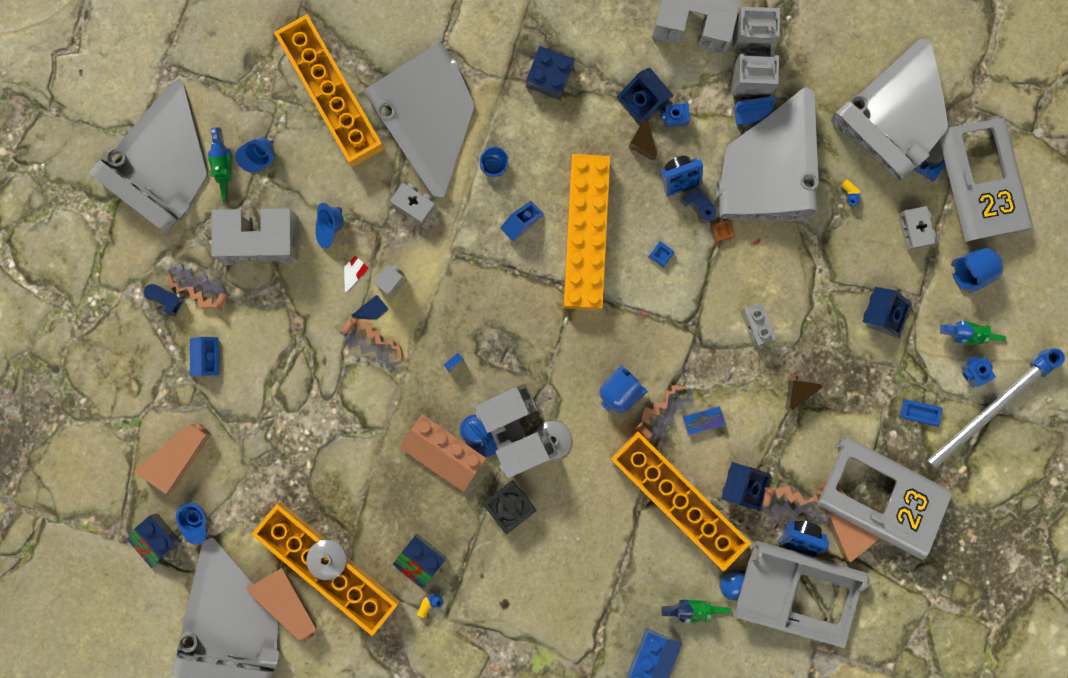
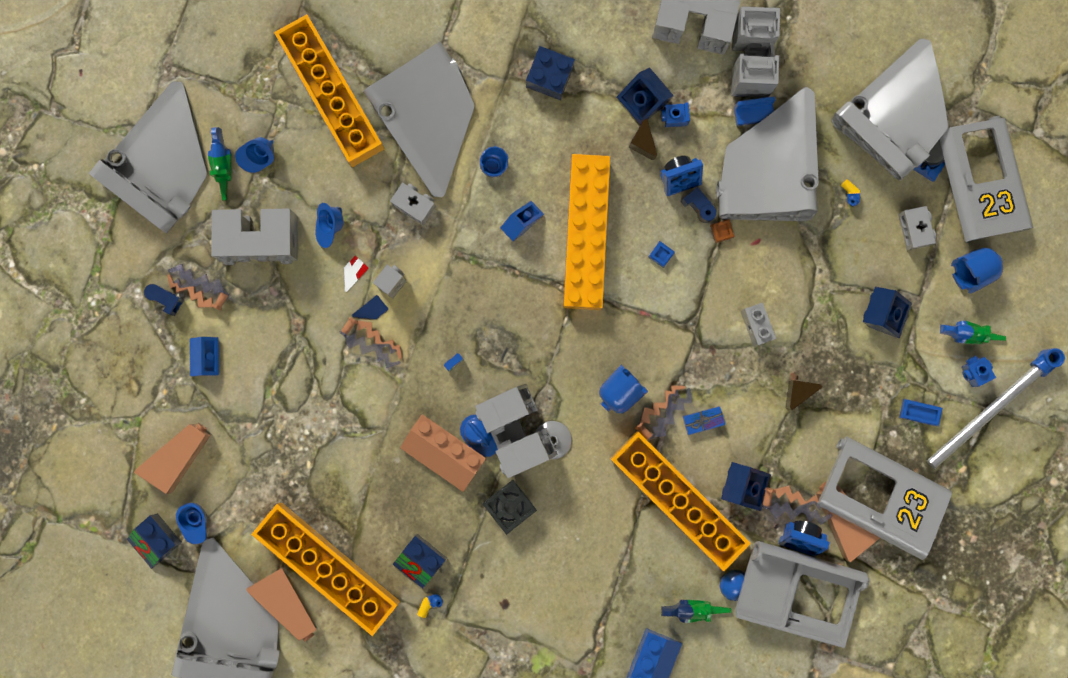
(335, 555): light grey dish -> none

